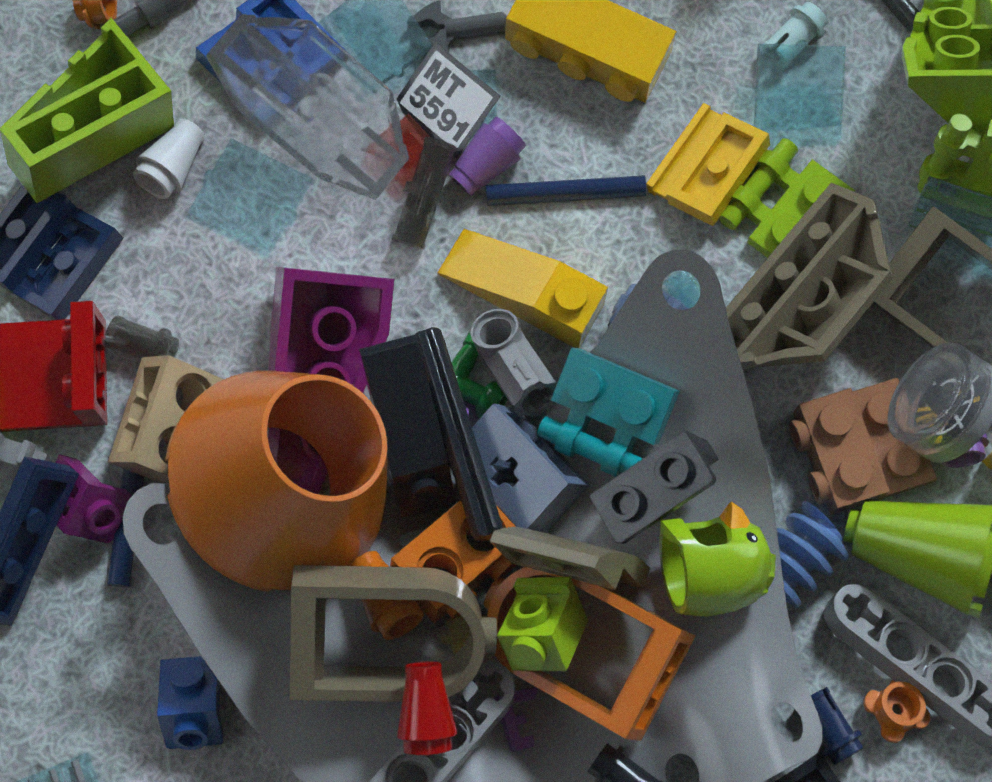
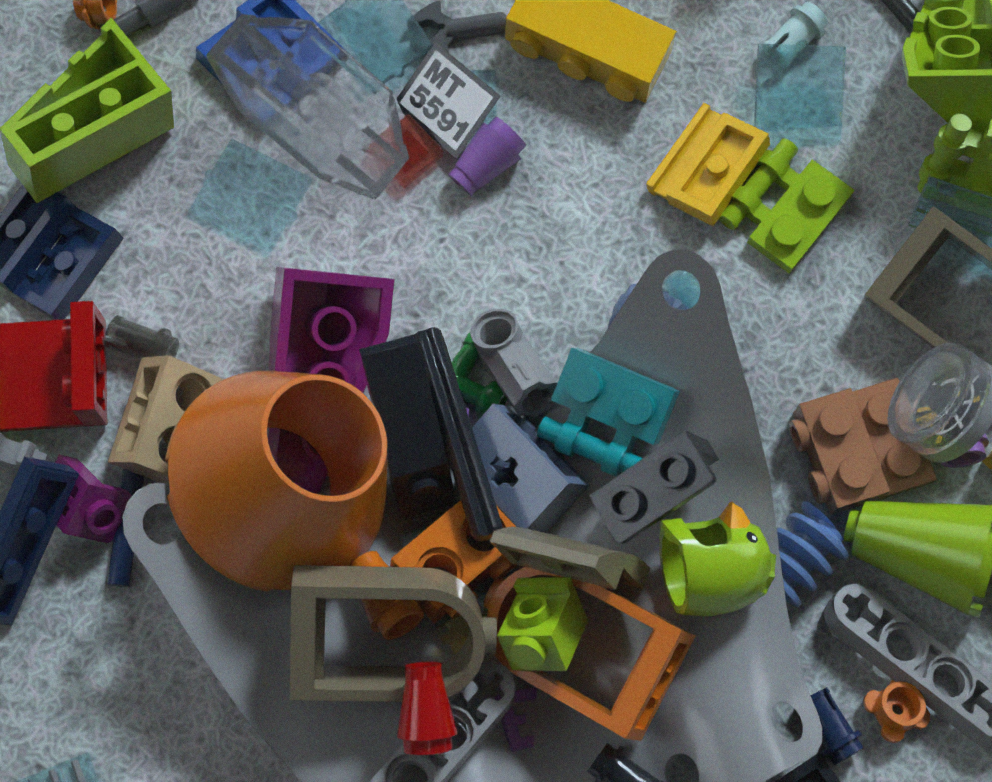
(168, 160): white cone -> none
(189, 704): blue bracket -> none
(434, 158): clear smoke pin -> none
(527, 285): yellow slope -> none
(566, 190): dark blue bar -> none
(812, 284): dark tan wedge -> none

